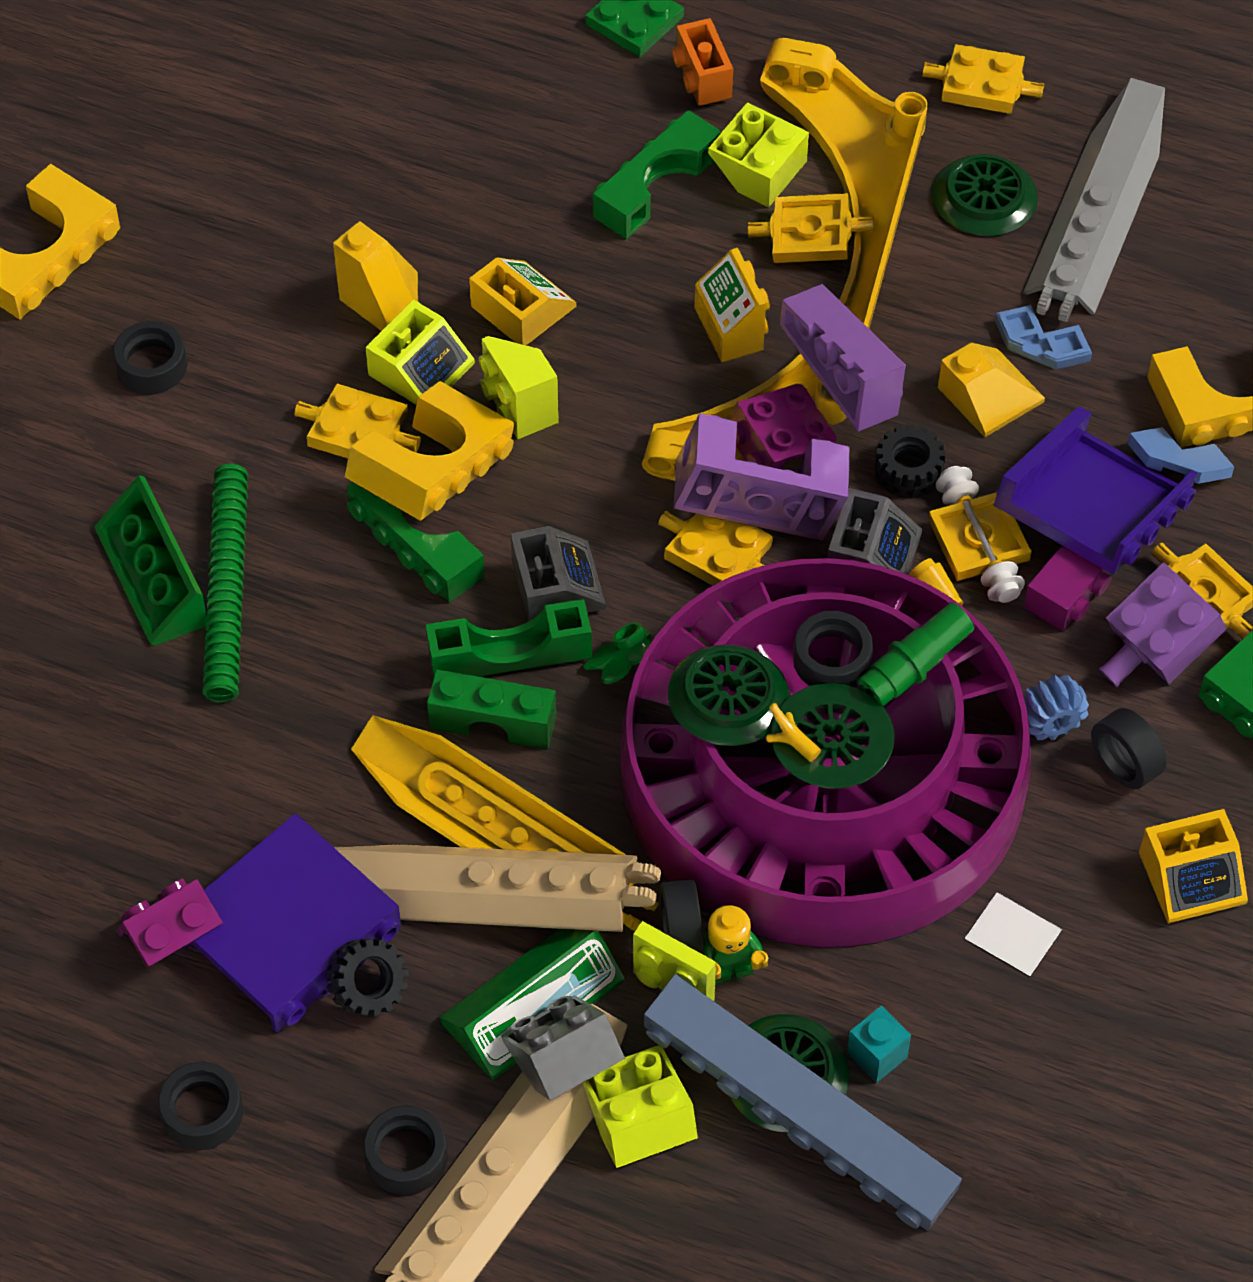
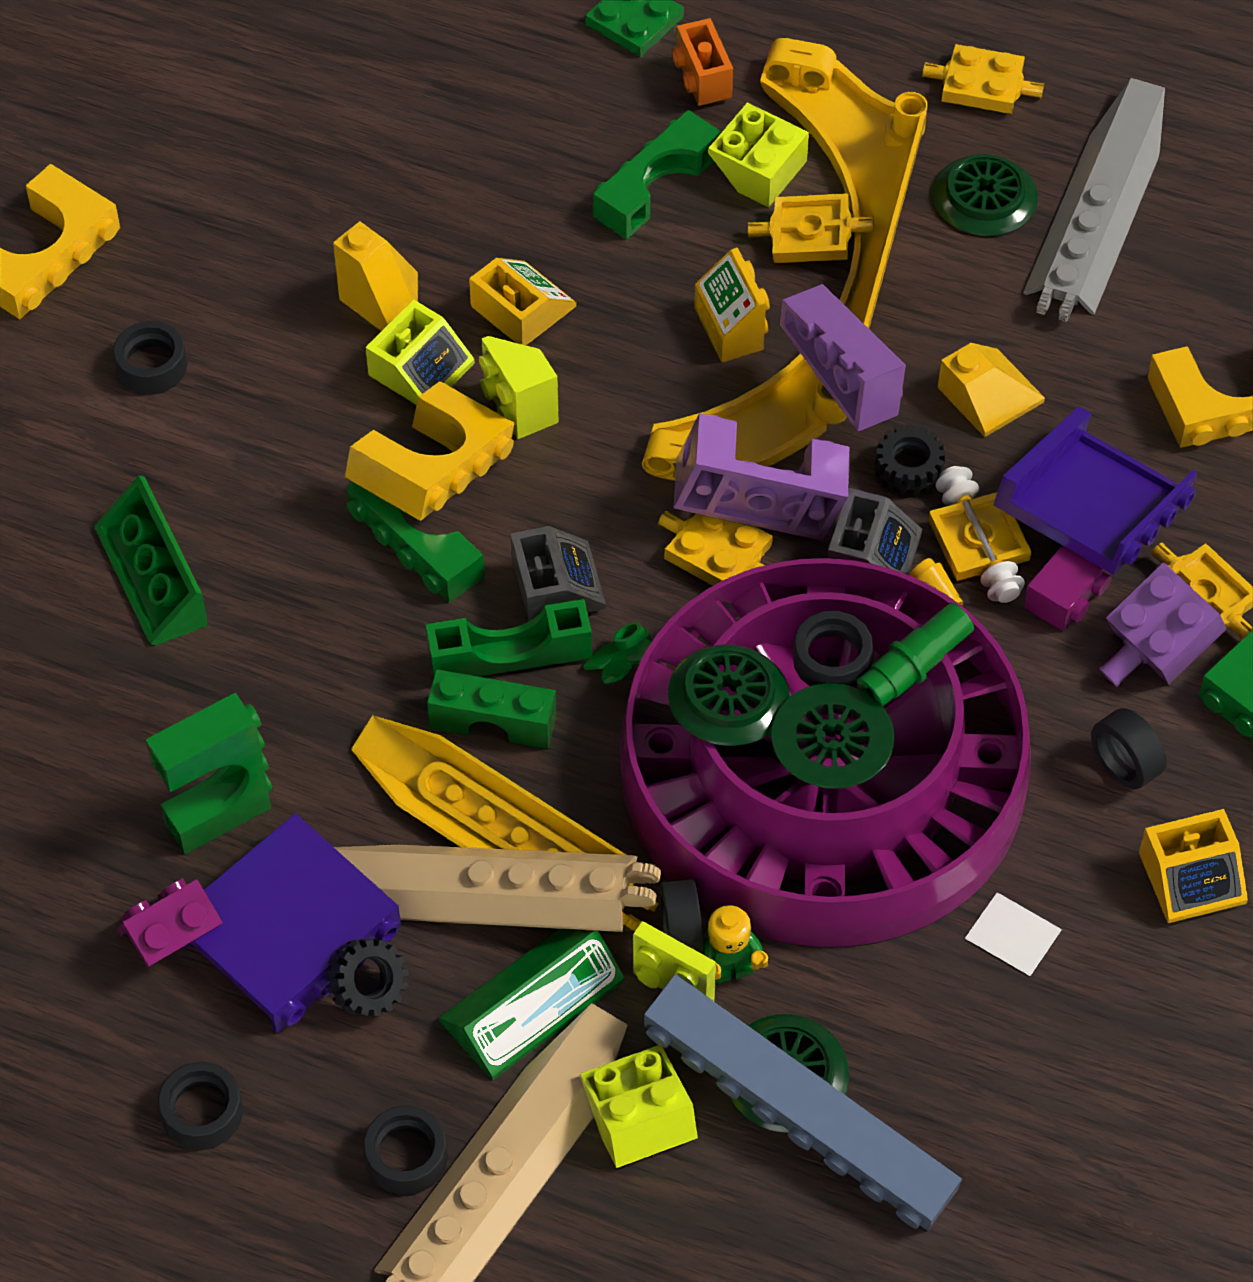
(225, 583): green piece -> none
(236, 792): none -> green arch
(351, 416): yellow plate -> none
(563, 1045): flat silver slope -> none
(779, 426): magenta bracket -> none
(792, 735): yellow bar -> none
(878, 1044): teal brick -> none
(1053, 349): medium blue tile -> none
(1055, 707): medium blue gear -> none
(1159, 450): medium blue tile -> none

